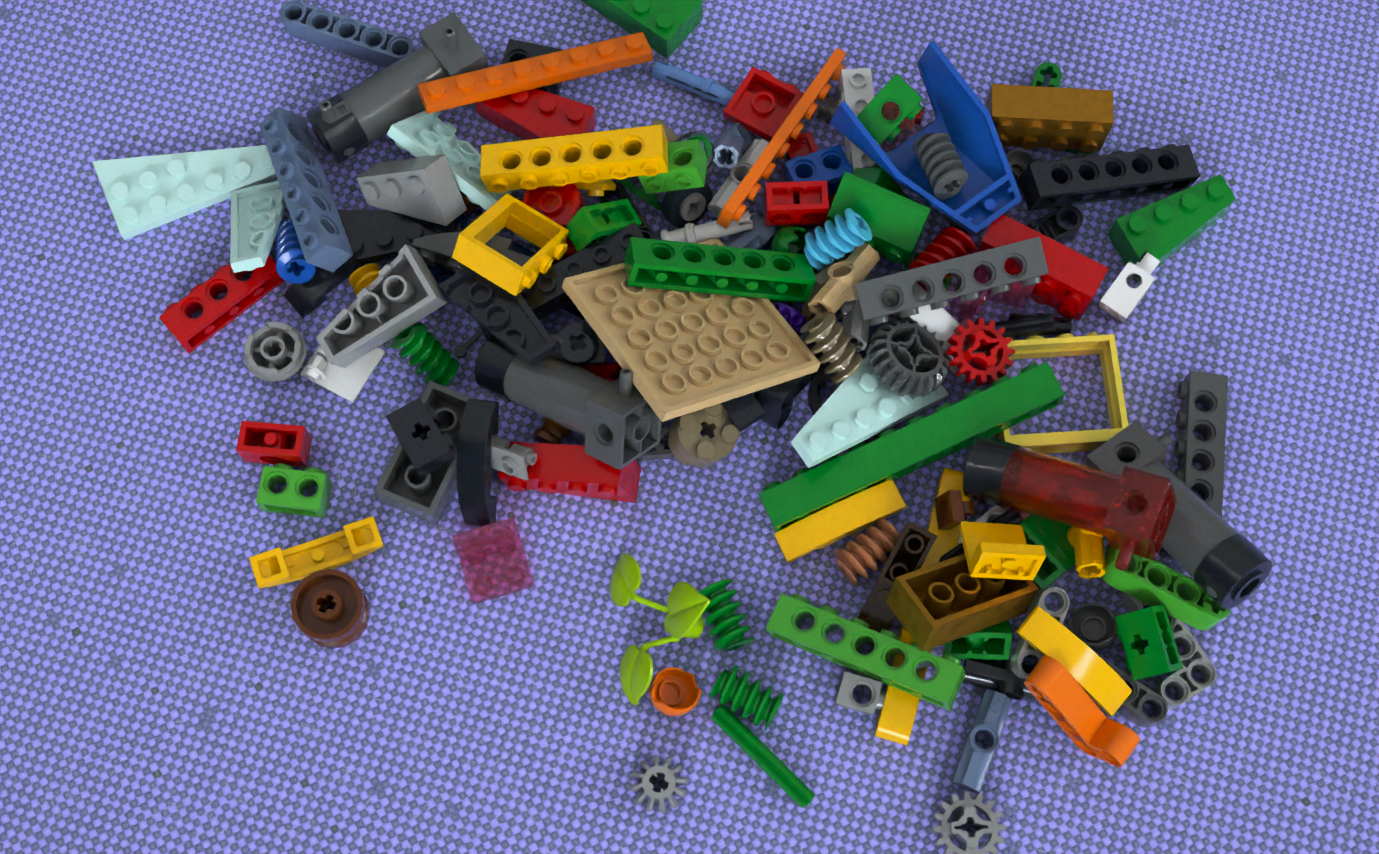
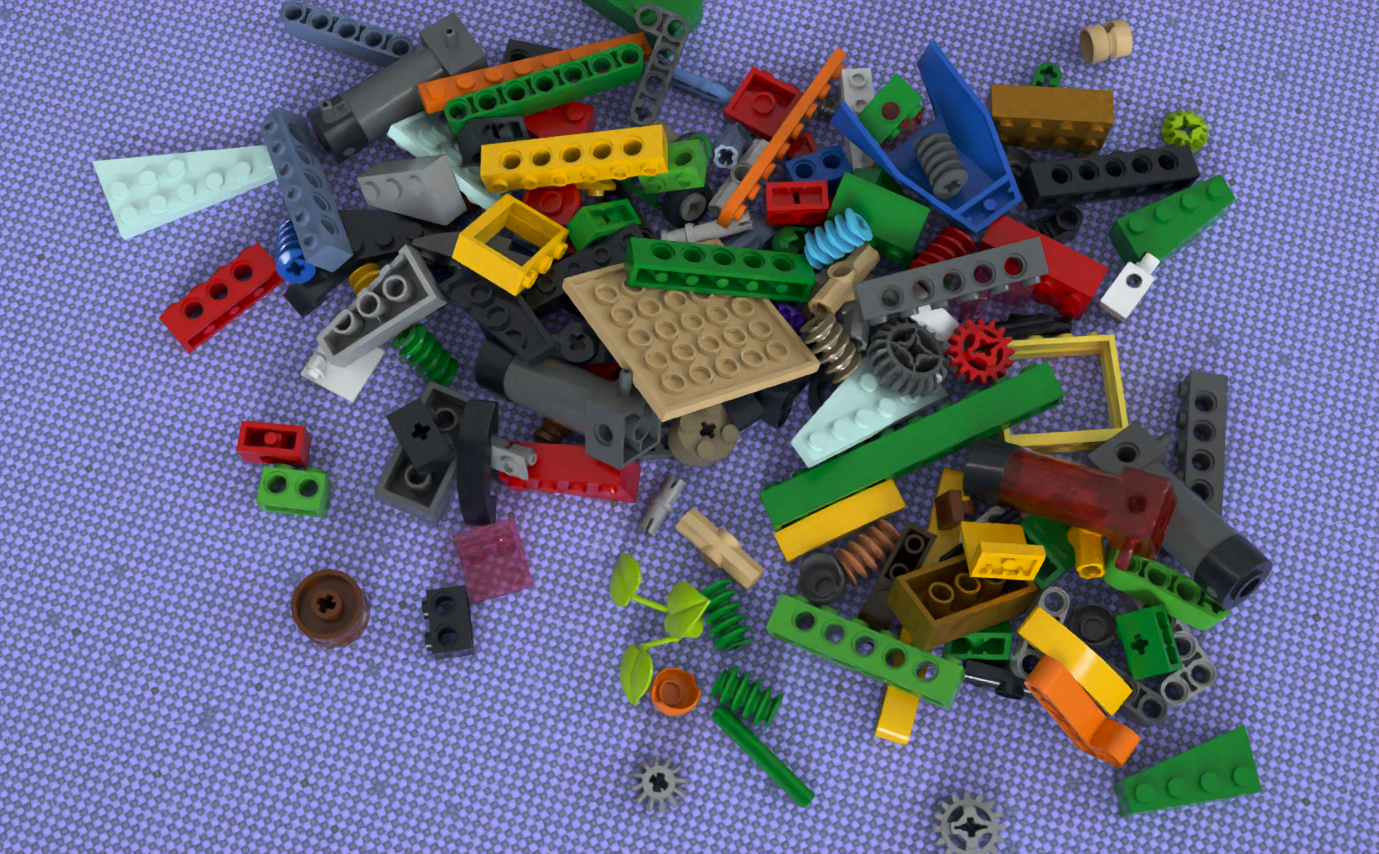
(254, 224): light aqua wing -> none
(275, 352): light grey cone -> none
(324, 553): yellow slope -> none
(455, 621): none -> black brick
(461, 350): dark grey hinge -> none
(488, 131): none -> black brick
(557, 79): none -> green beam
(654, 69): none -> dark grey beam
(661, 505): none -> light grey pin
(720, 549): none -> tan piece
(821, 579): none -> dark grey hair
(845, 698): light grey brick -> none
(974, 760): sand blue piece -> none
(1101, 41): none -> tan wheel
(1173, 123): none -> lime gear
(1201, 775): none -> green wedge

